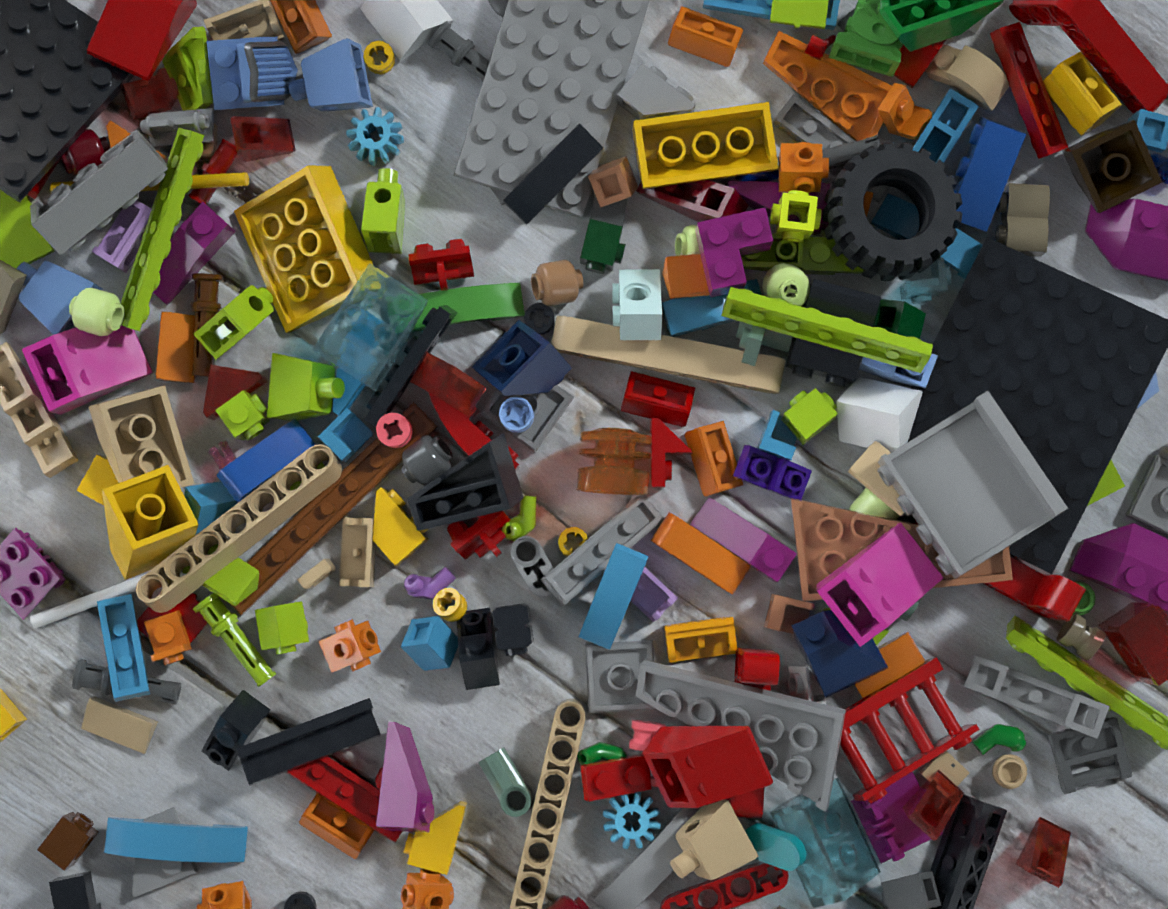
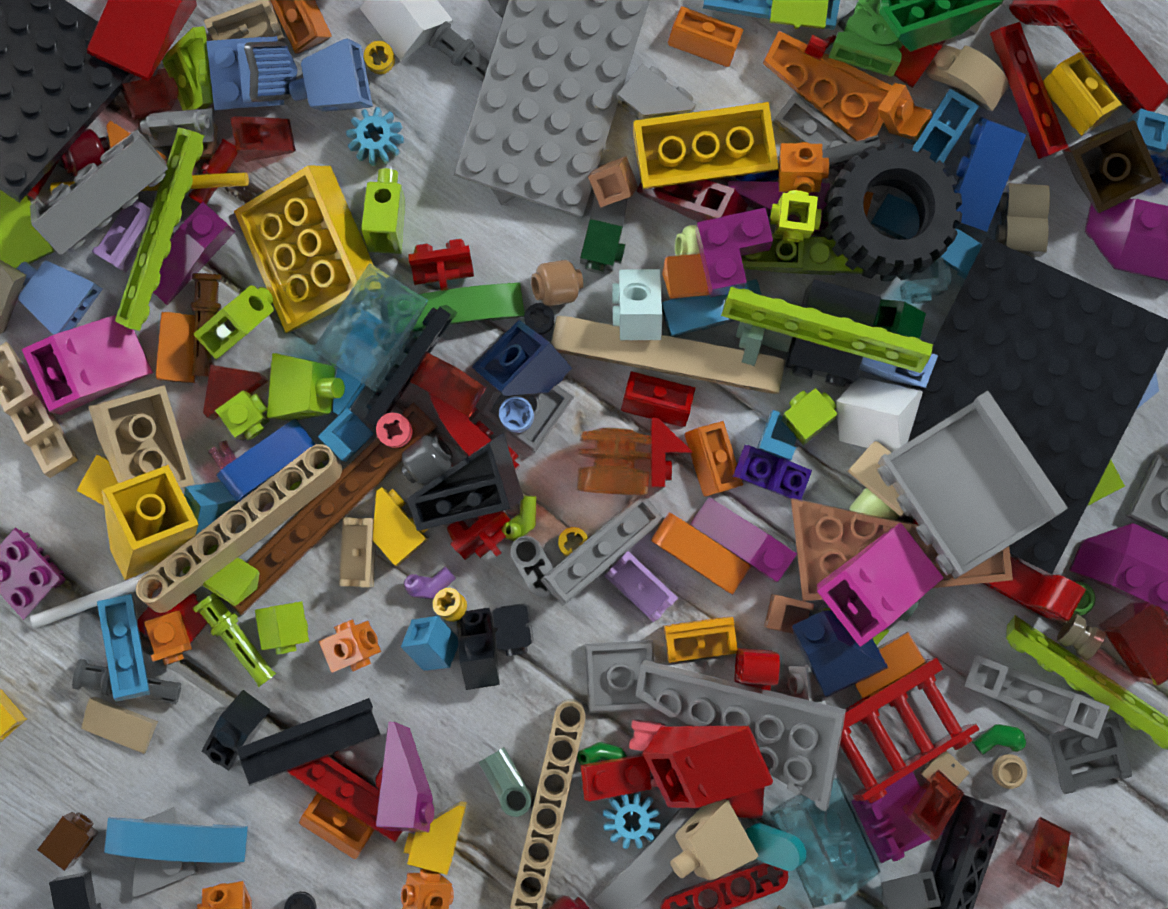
(96, 312): yellowish green head -> none
(317, 574): tan tile -> none
(553, 174): black slope -> none
(613, 596): dark azure slope -> none
(783, 276): yellowish green head -> none

